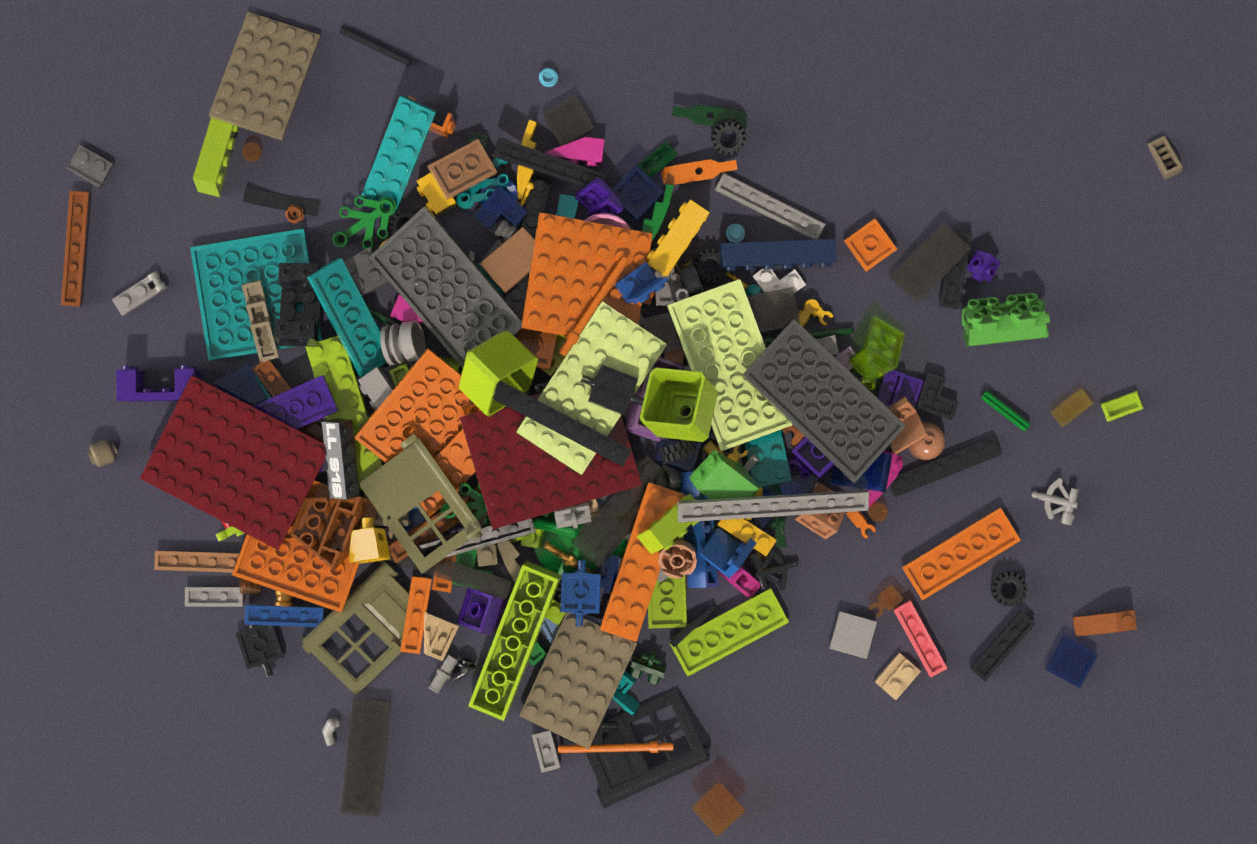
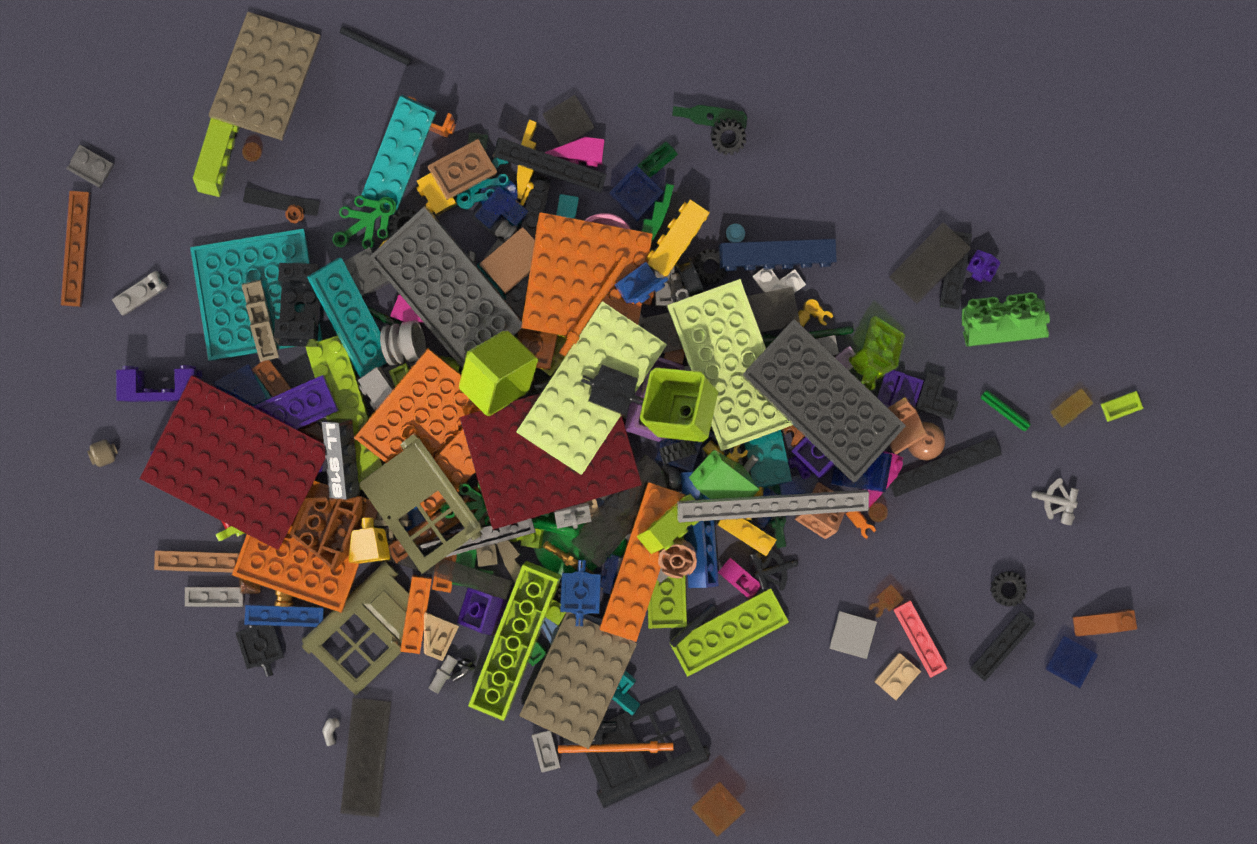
(548, 77): medium azure plate -> none
(561, 423): black plate -> none
(599, 198): dark purple slope -> none
(648, 664): dark green hips -> none
(687, 172): orange piece -> none
(725, 552): blue bracket -> none
(750, 290): teal hinge -> none
(770, 206): light grey tile -> none
(870, 245): orange plate -> none
(961, 553): orange plate -> none
(1159, 160): dark tan slope -> none

